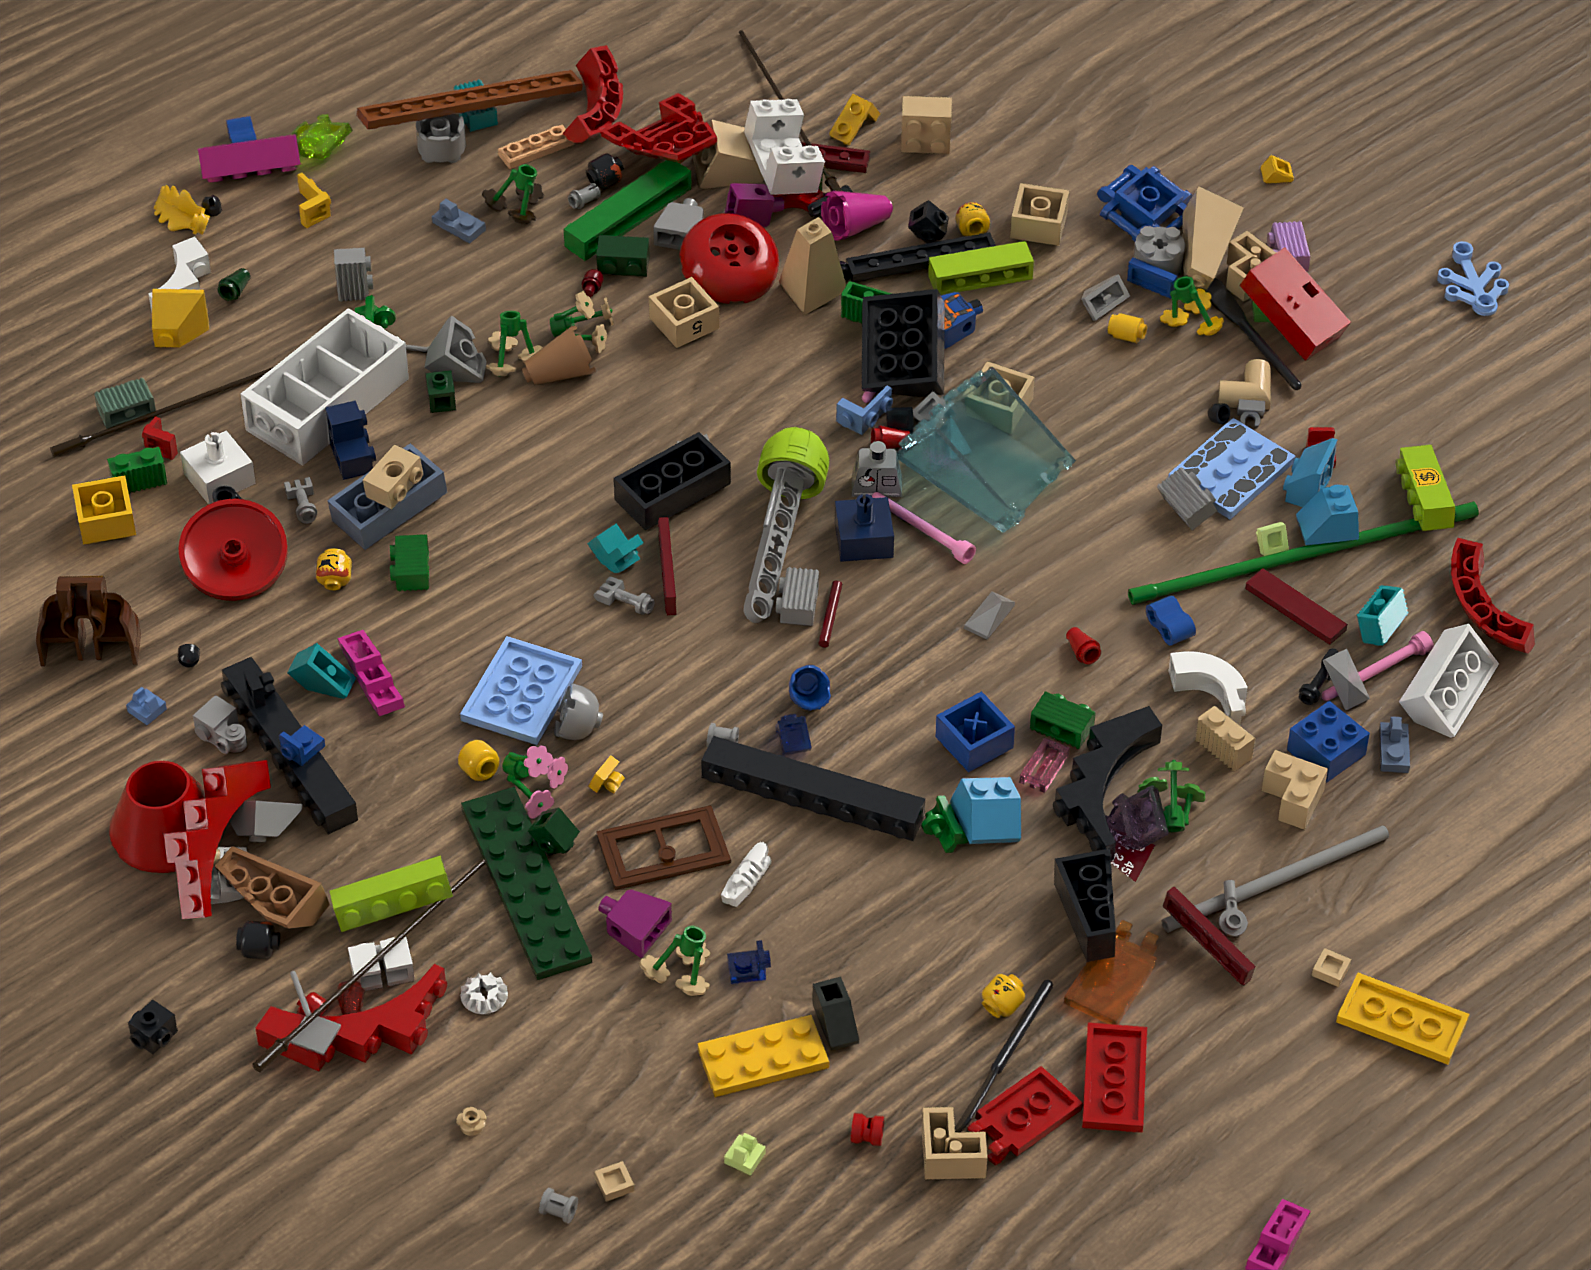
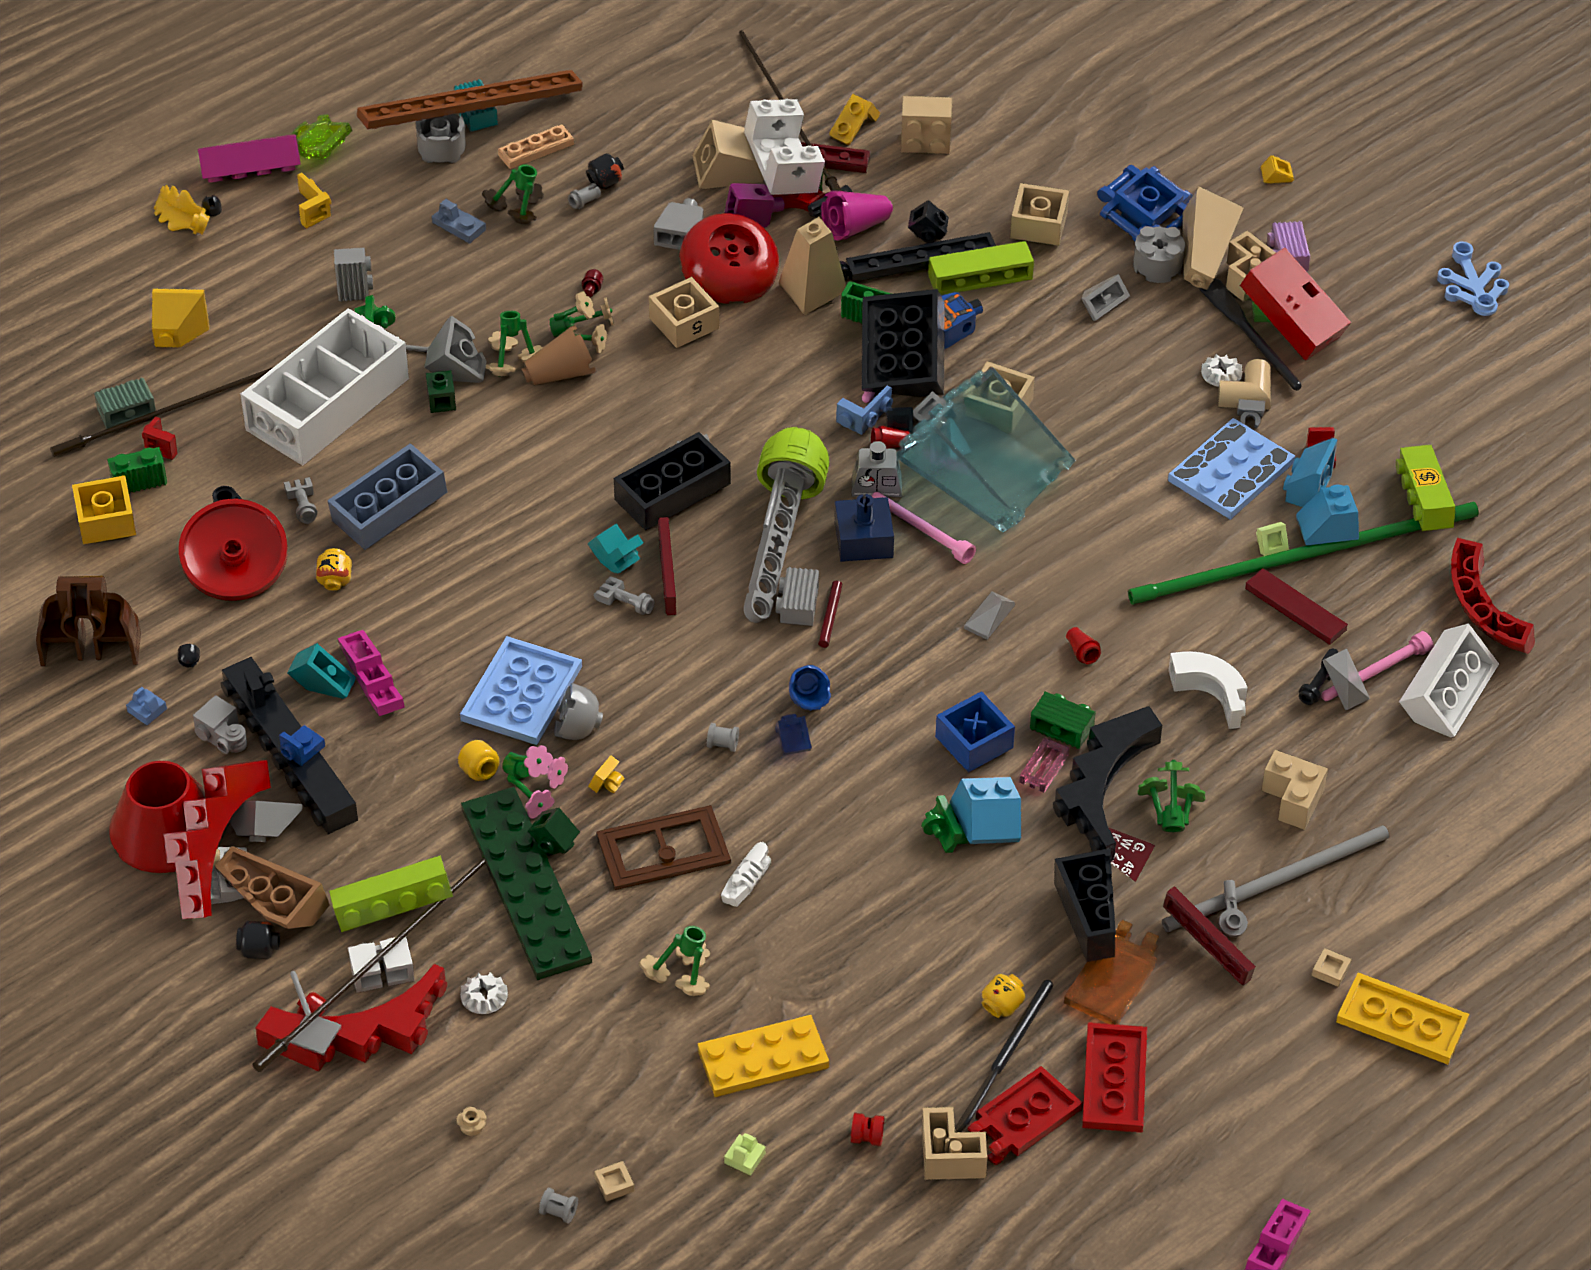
(152, 1027): black brick -> none
(191, 263): white arch -> none
(216, 464): white brick -> none
(233, 284): dark green cone -> none
(240, 129): blue axle -> none
(349, 439): dark blue brick -> none
(352, 999): clear red cone -> none
(393, 477): tan brick -> none
(411, 562): green brick -> none
(603, 95): red brick -> none
(623, 255): dark green brick -> none
(628, 207): green brick -> none
(636, 919): magenta torso -> none
(672, 138): red wedge -> none
(749, 965): clear blue bracket -> none
(813, 788): black brick -> none
(835, 1013): pearl dark grey slope -> none
(972, 219): yellow head -> none
(1127, 327): yellow brick -> none
(1137, 819): clear purple slope -> none
(1151, 277): blue tile -> none
(1170, 620): blue axle -> none
(1187, 498): light grey brick -> none
(1195, 301): plant -> none
(1213, 375): none -> white gear
(1219, 410): black hinge -> none
(1225, 738): tan brick -> none
(1328, 739): blue brick -> none
(1382, 615): teal brick -> none
(1394, 746): sand blue hinge -> none

